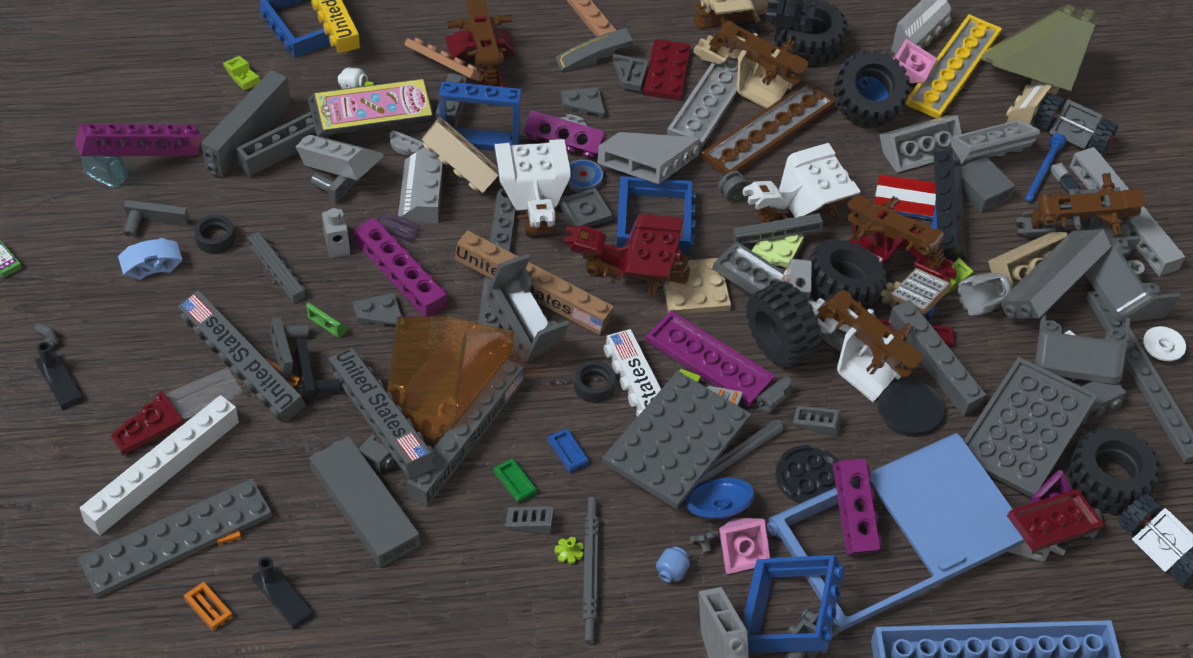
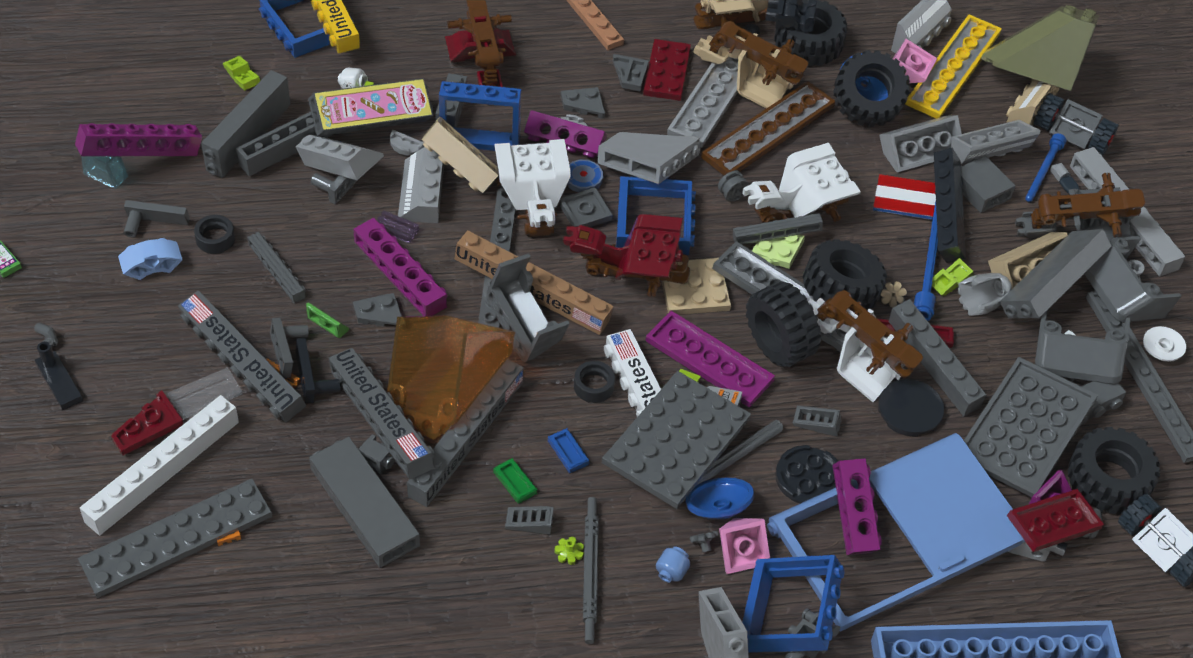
(219, 620): orange tile -> none
(281, 594): black piece -> none
(333, 225): light grey torso -> none
(444, 58): nougat plate -> none
(593, 49): dark grey slope -> none
(775, 395): dark grey hinge -> none
(799, 270): light grey torso -> none
(888, 231): reddish brown piece -> none
(921, 289): tile -> none

